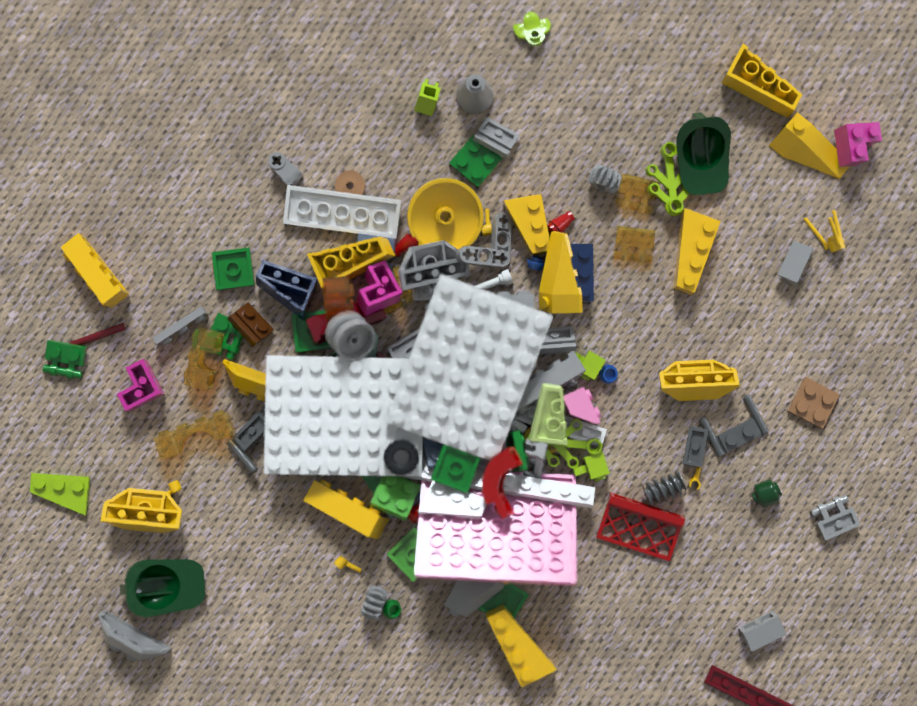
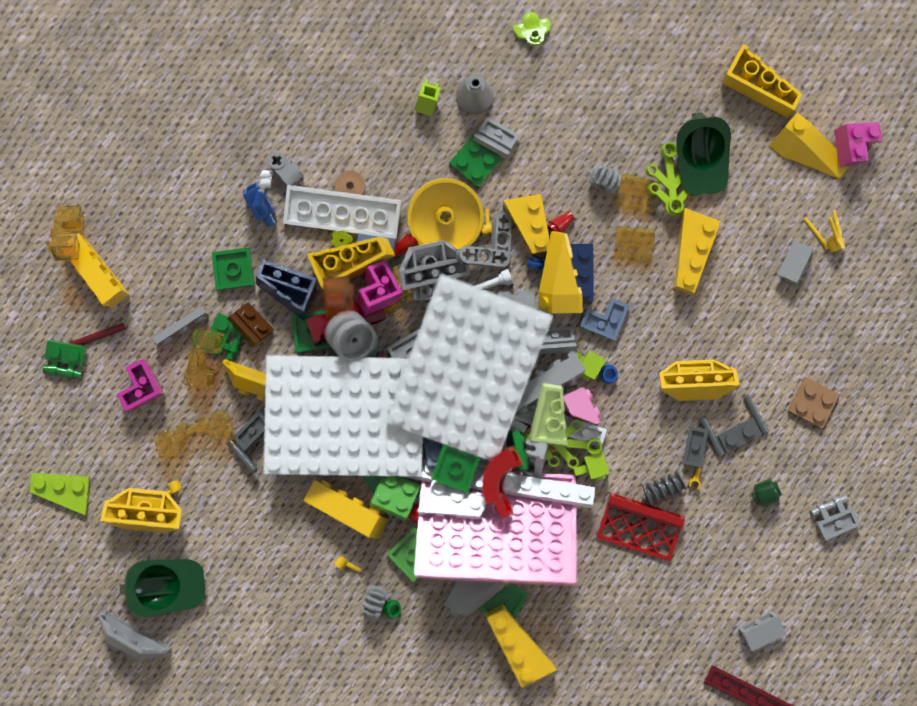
(64, 241): none -> clear yellow arch
(259, 200): none -> blue torso
(337, 236): none -> lime plant
(401, 469): black tyre -> none
(608, 324): none -> sand blue plate

